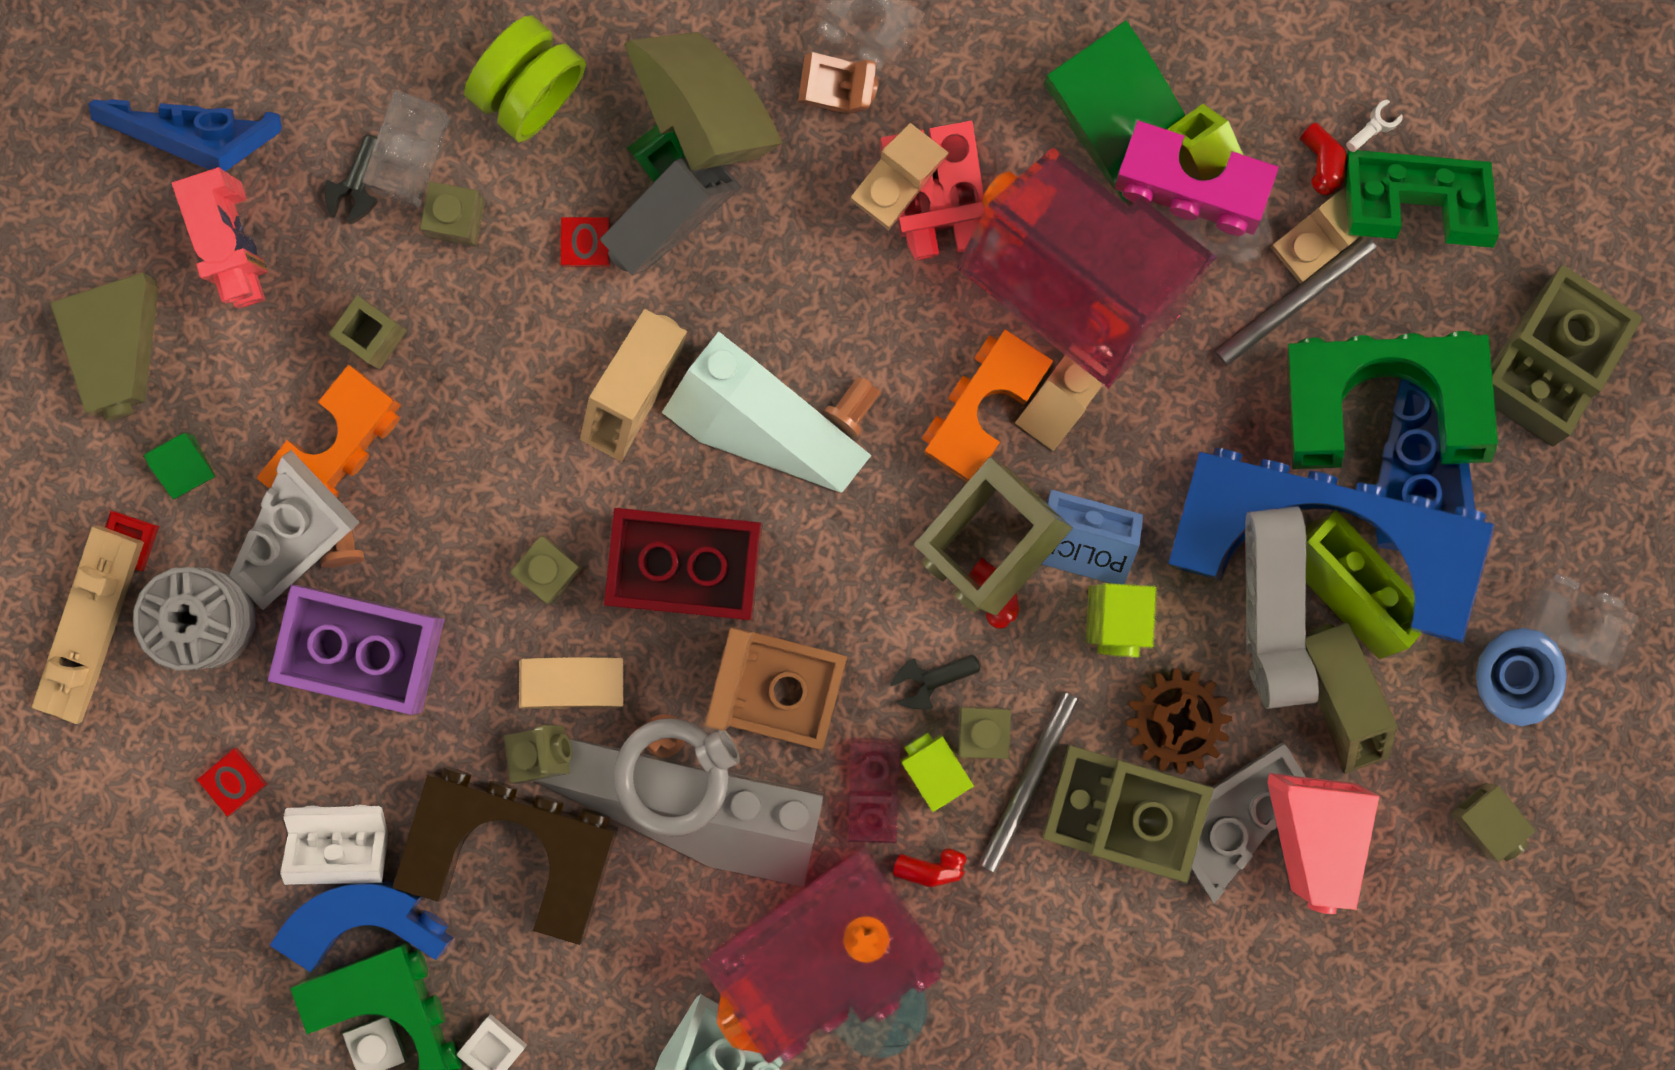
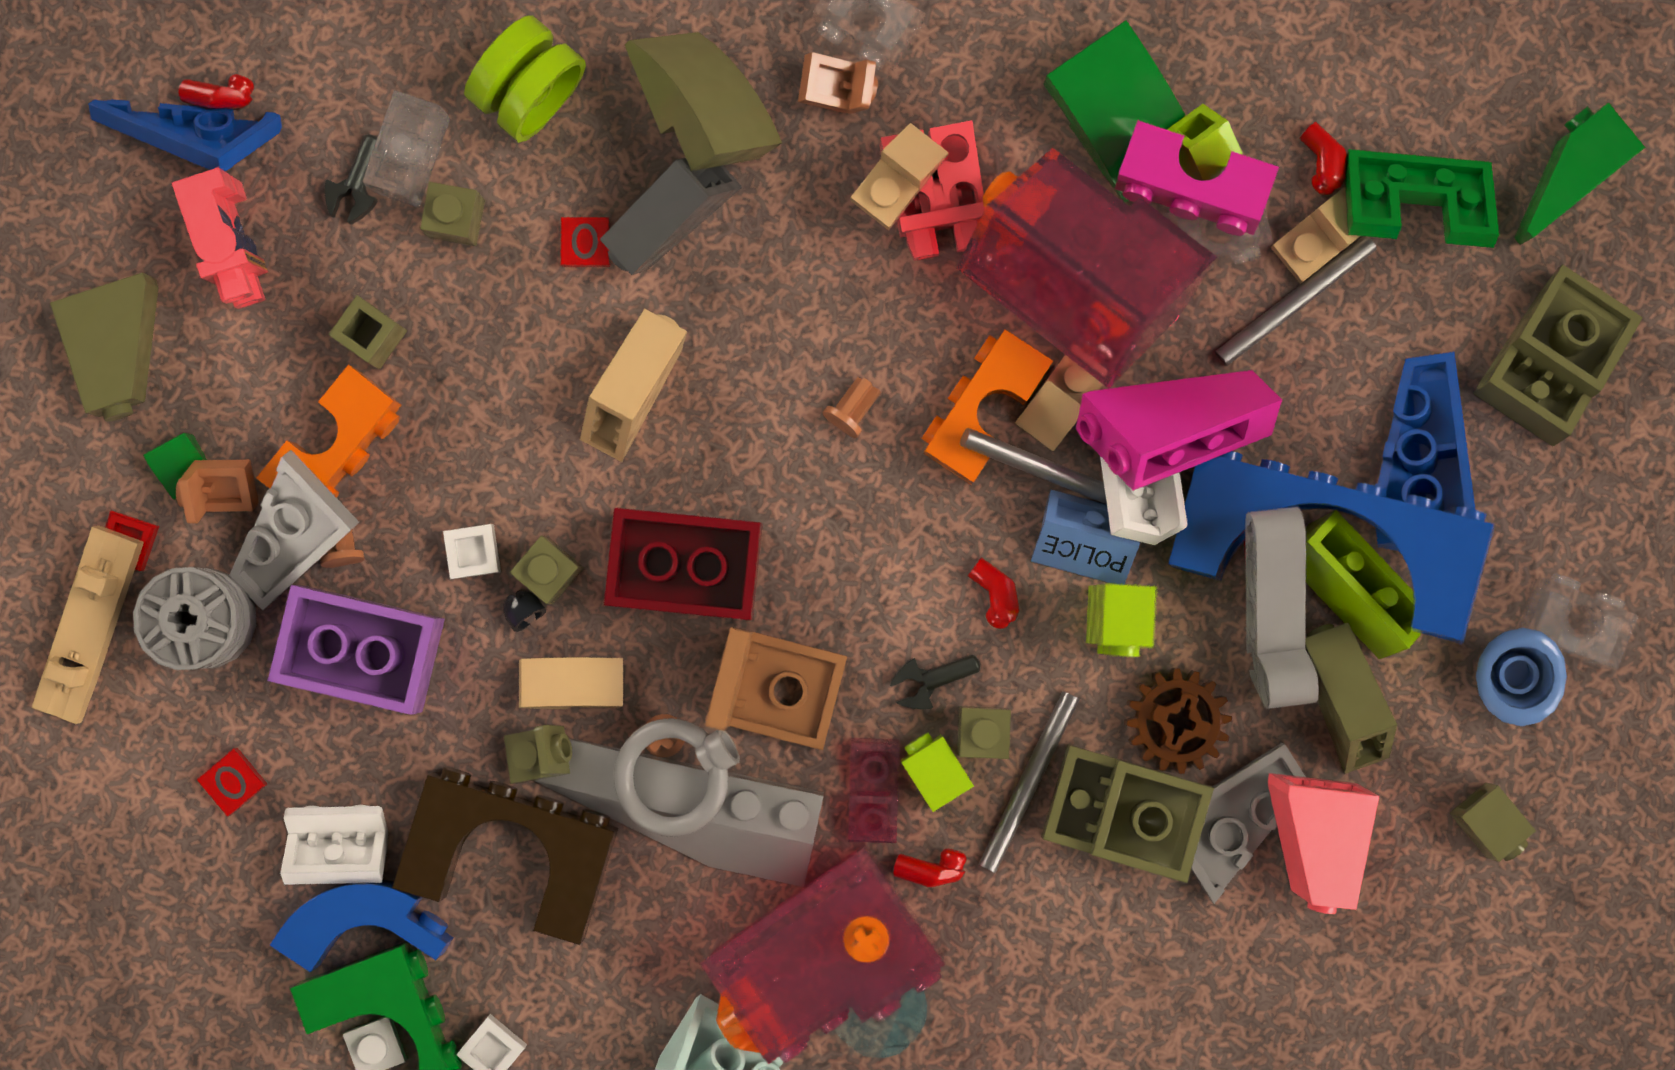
(209, 95): none -> red arm
(216, 488): none -> nougat bracket
(472, 551): none -> white plate
(520, 607): none -> black hinge
(656, 152): green slope -> none
(752, 414): light aqua wedge -> none
(1019, 565): olive window -> none
(1033, 464): none -> flat silver bar
(1147, 512): none -> white bracket
(1175, 424): none -> dark pink slope
(1373, 127): white hand -> none
(1448, 368): green arch -> none
(1579, 163): none -> green slope

